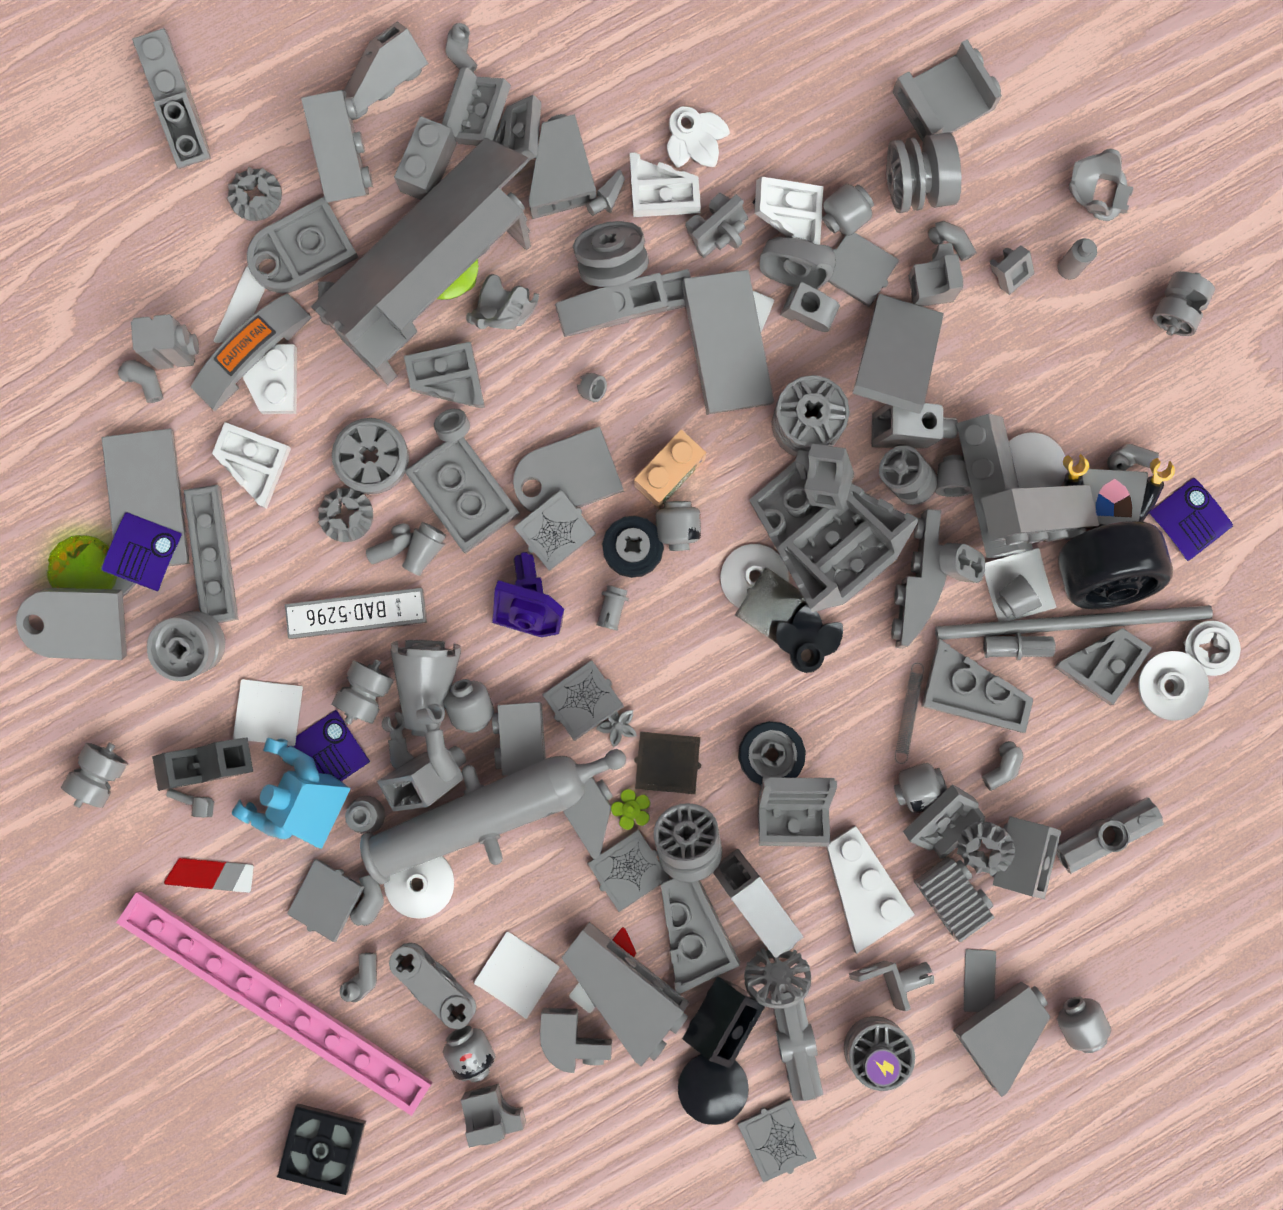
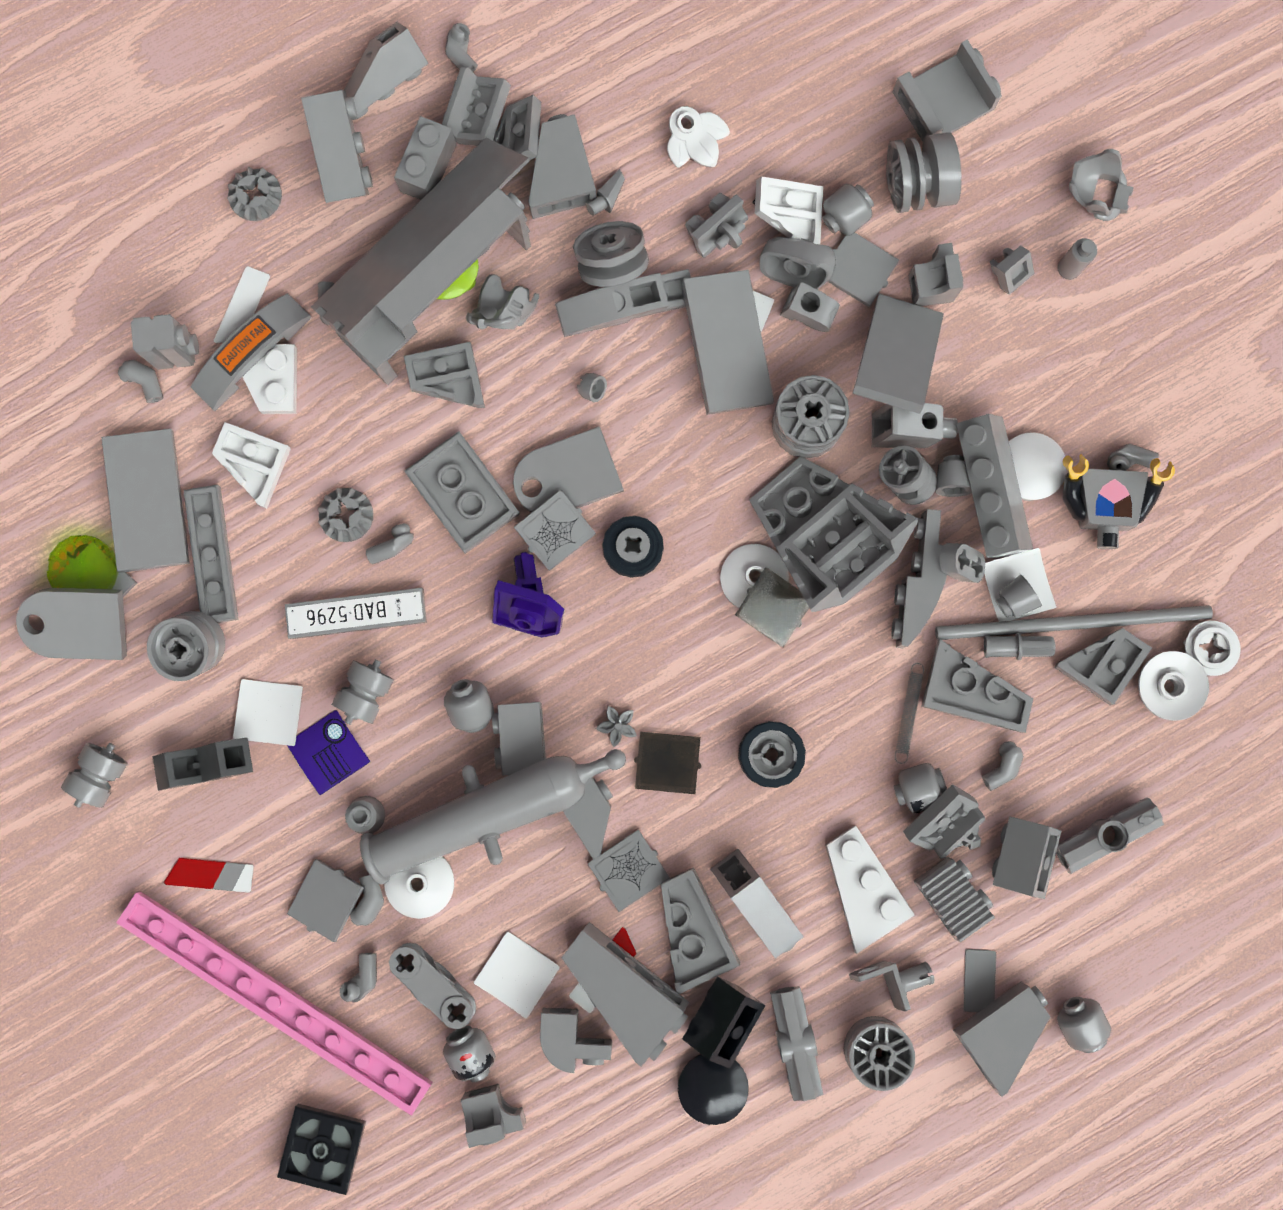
(141, 551): dark purple sticker -> none
(172, 98): light grey slope -> none
(201, 806): light grey hand -> none
(301, 804): medium azure torso -> none
(304, 248): light grey tile -> none
(370, 435): light grey wheel -> none
(423, 548): light grey cone -> none
(423, 677): light grey cone -> none
(429, 775): light grey torso -> none
(451, 425): light grey tile -> none
(583, 700): light grey piece -> none
(612, 607): light grey pin -> none
(631, 809): lime plant -> none
(662, 190): white wing -> none
(670, 469): light nougat brick -> none
(678, 525): light grey head -> none
(688, 842): light grey wheel -> none
(776, 1140): light grey piece -> none
(777, 978): light grey wheel -> none
(795, 811): light grey plate -> none
(810, 634): black plate -> none
(826, 475): light grey brick -> none
(882, 1066): medium lavender tile -> none
(954, 235): light grey arm -> none
(994, 838): light grey gear -> none
(1039, 514): light grey wedge -> none
(1115, 565): black wheel -> none
(1184, 300): light grey wheel -> none
(1191, 518): dark purple sticker -> none

